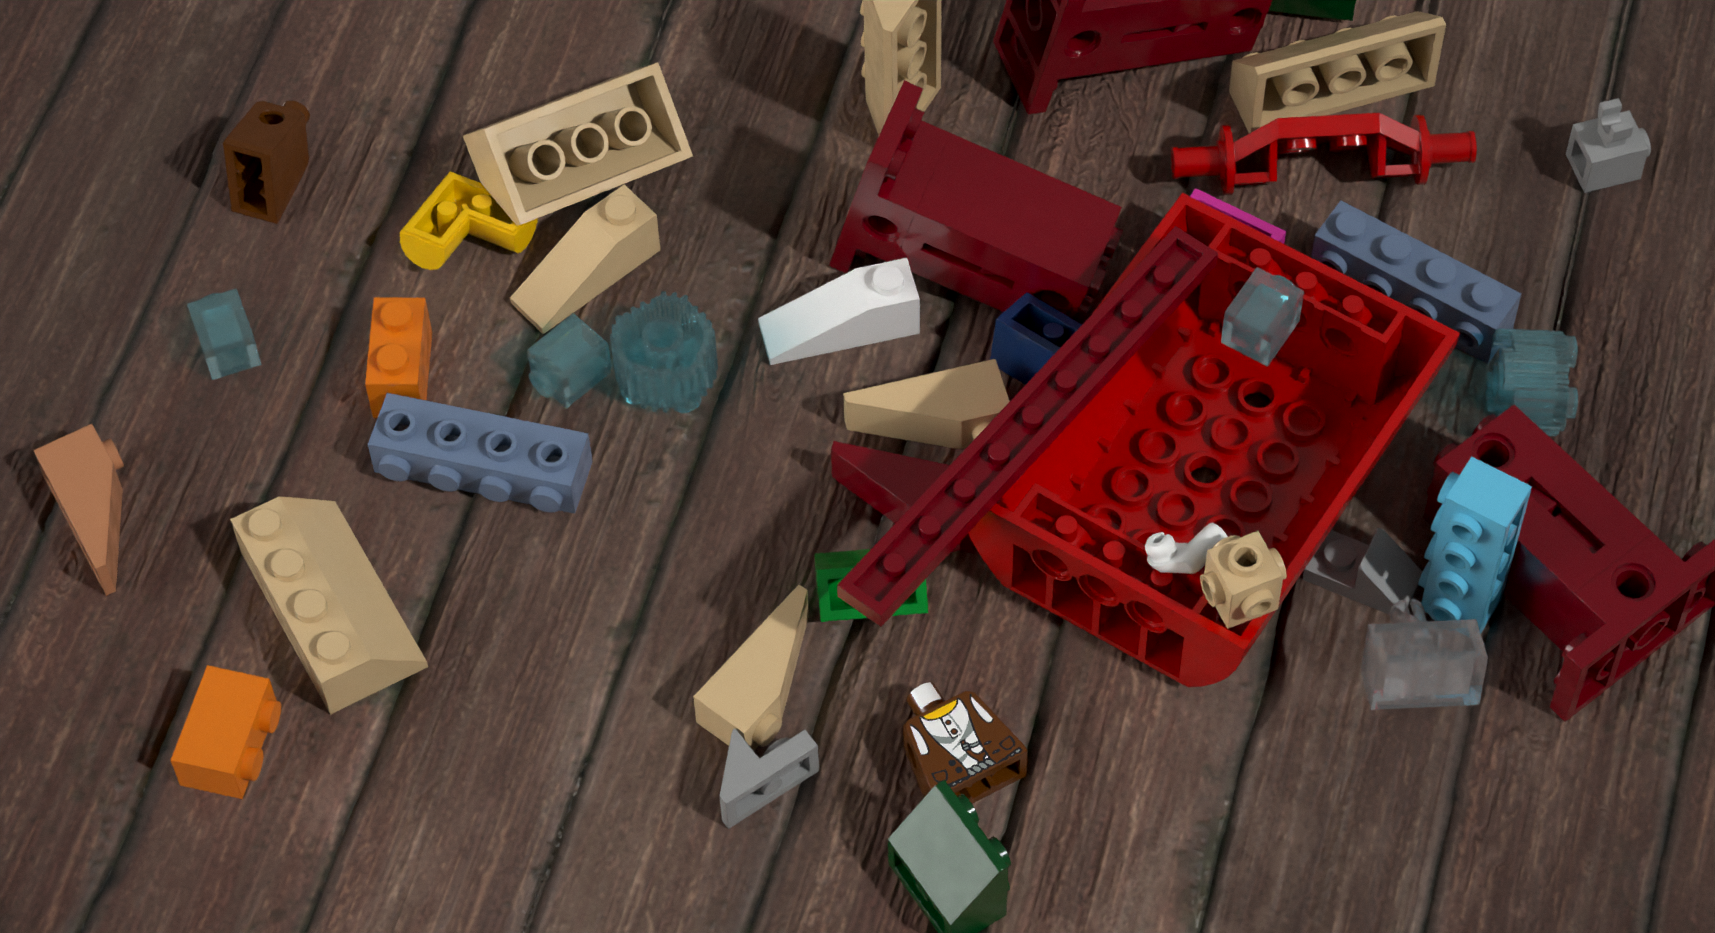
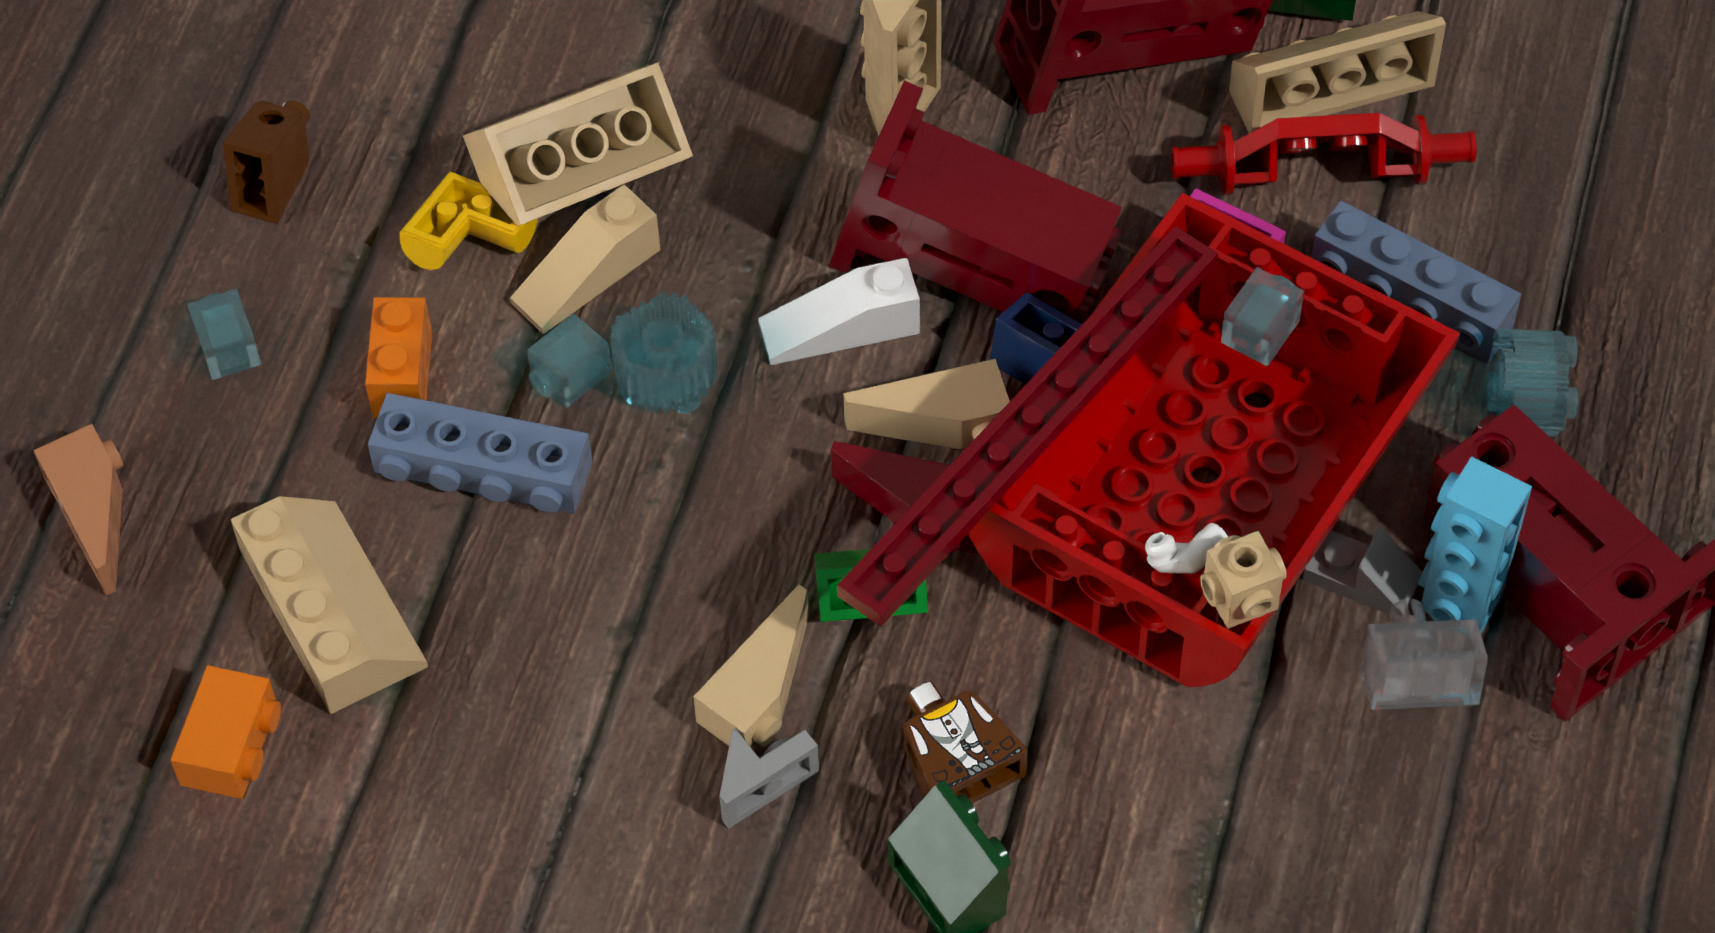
(1608, 148): light grey brick -> none

